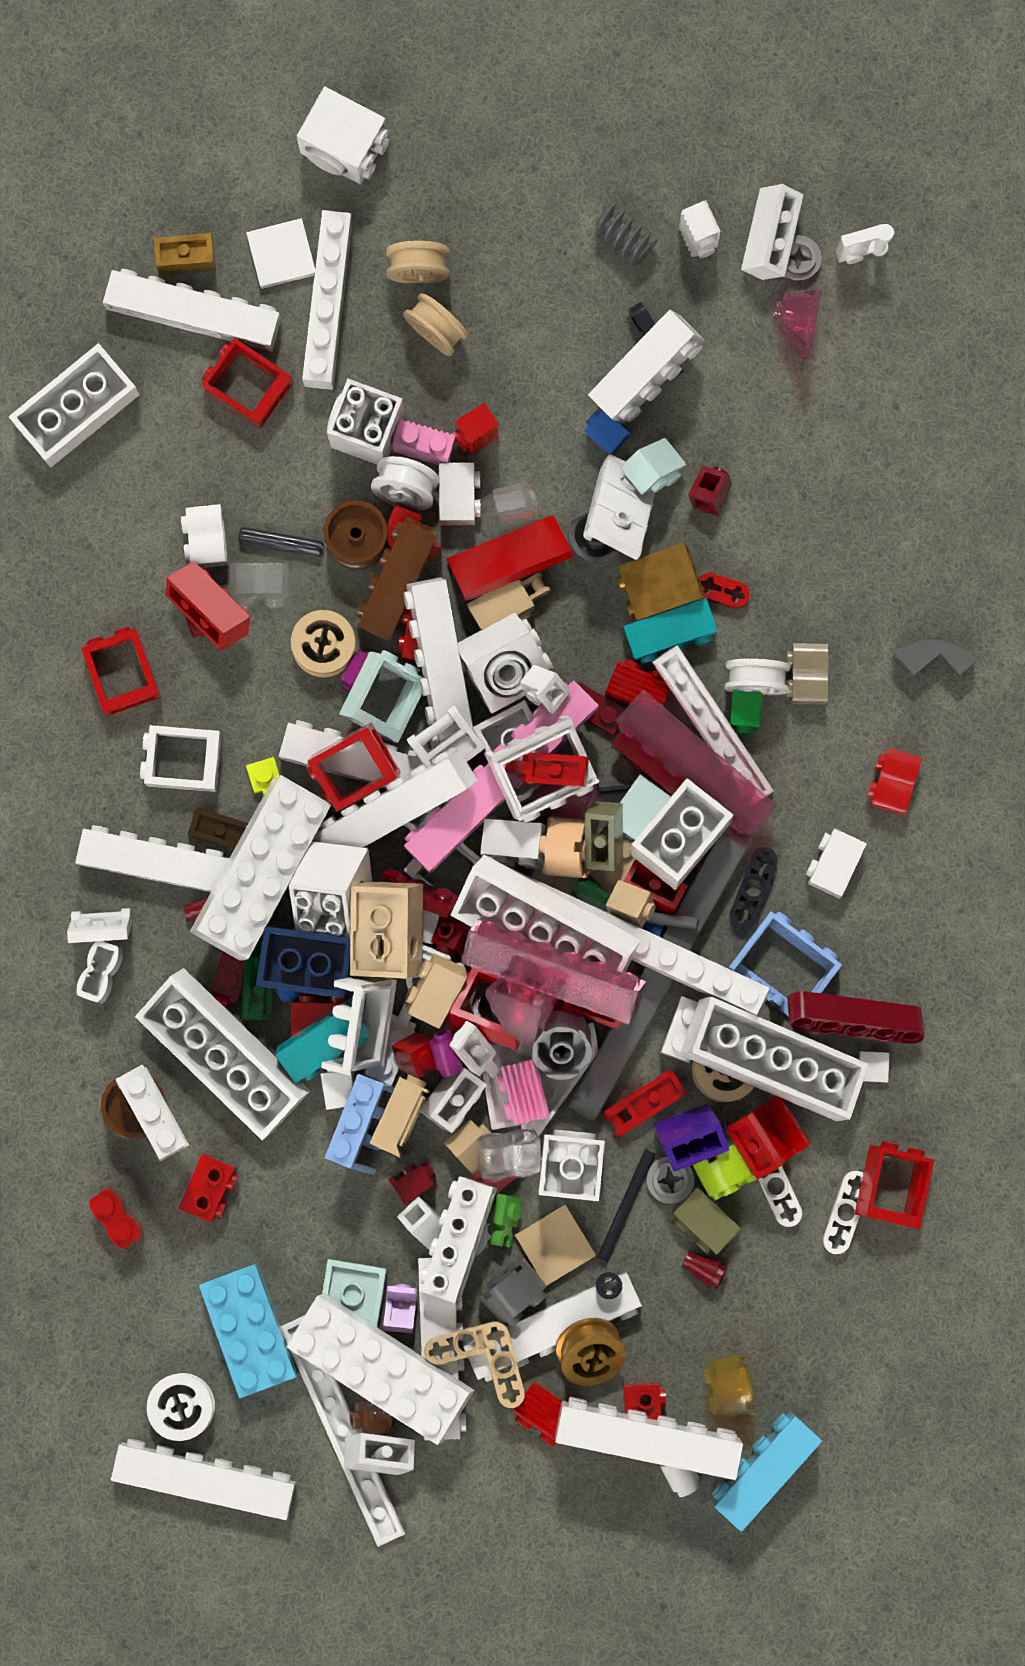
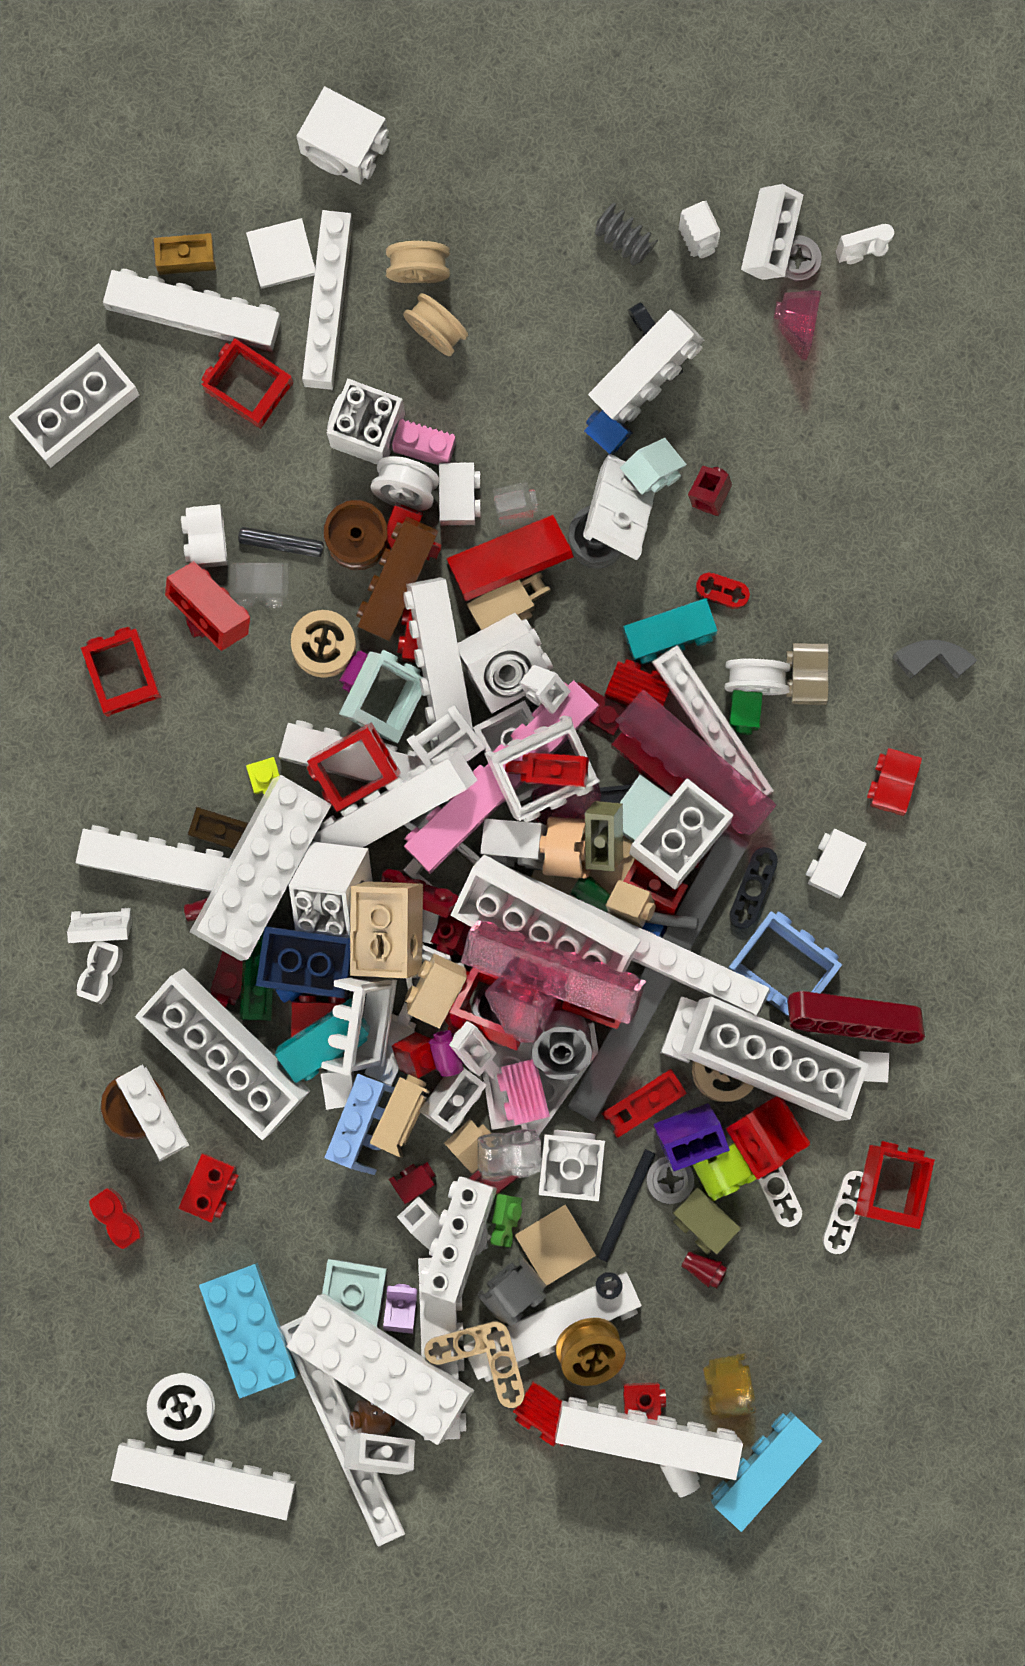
(212, 758): white window -> none
(476, 429): red brick -> none
(660, 582): pearl gold brick -> none

